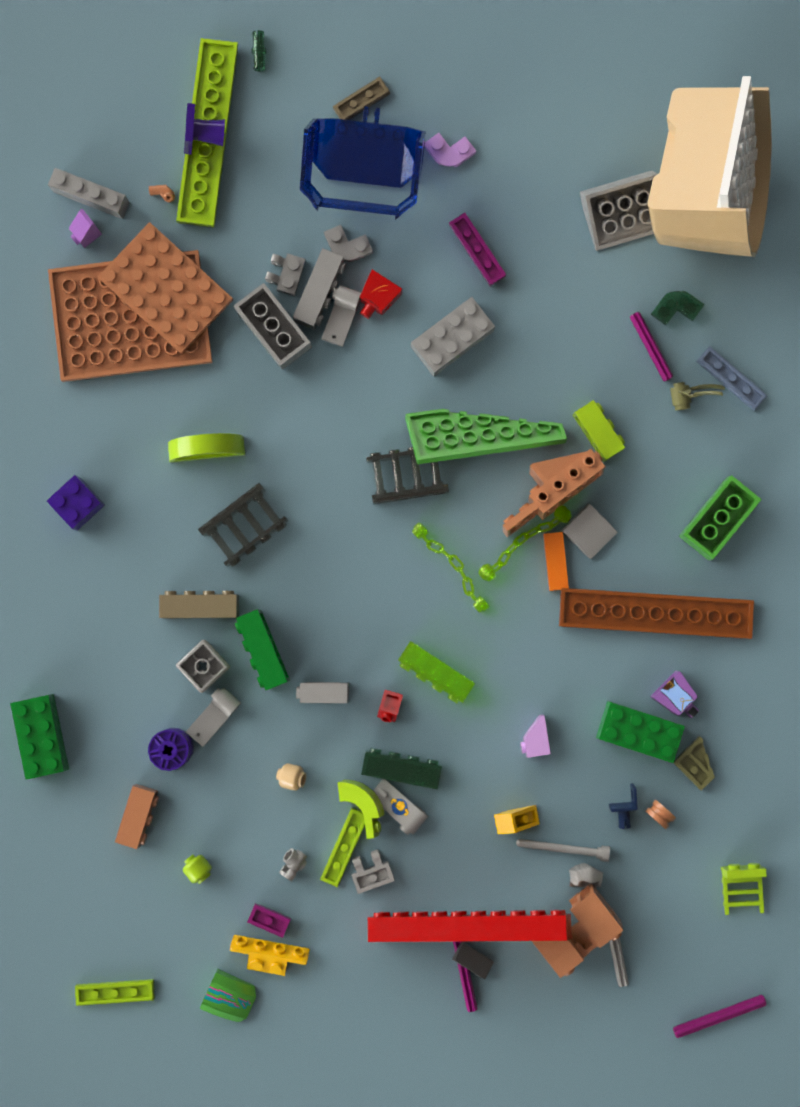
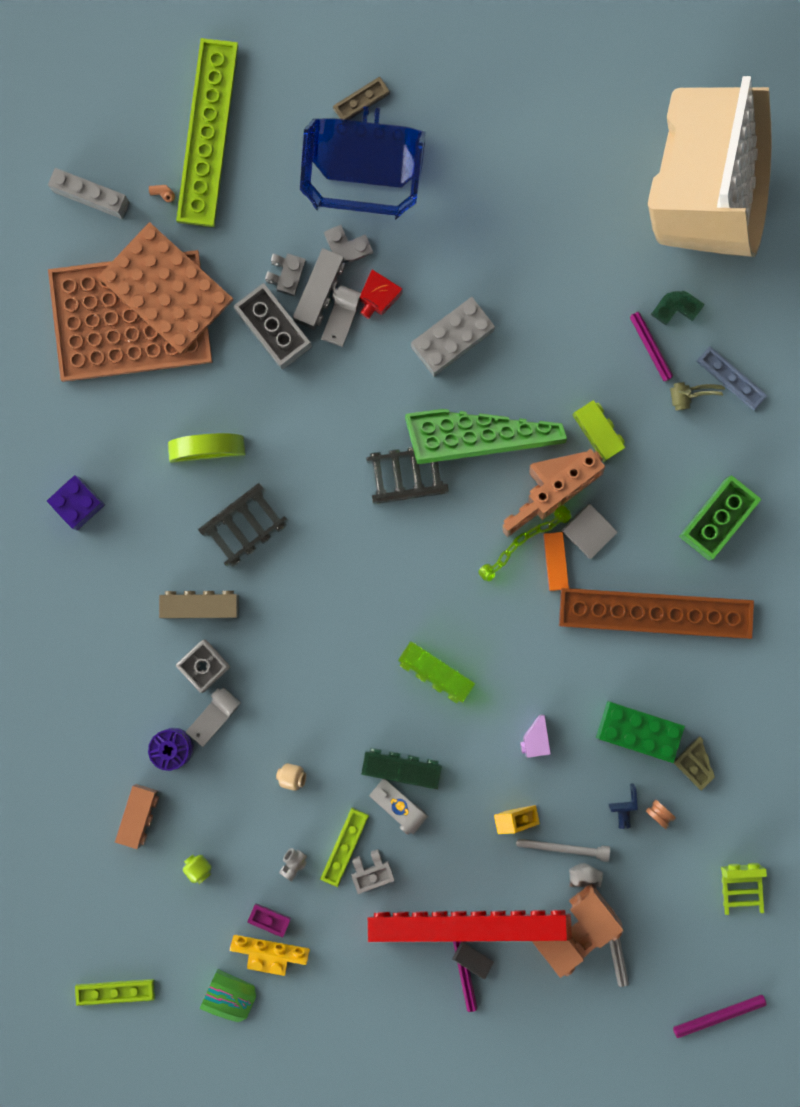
(39, 736): green brick -> none
(84, 229): medium lavender slope -> none
(202, 130): dark purple plant -> none
(258, 51): clear green pin -> none
(262, 649): green brick -> none
(323, 692): light grey window -> none
(366, 800): lime arch -> none
(389, 706): red bracket -> none
(447, 155): lavender plate -> none
(477, 249): magenta plate -> none
(480, 603): clear neon green piece -> none
(618, 210): light grey slope -> none
(676, 695): torso -> none

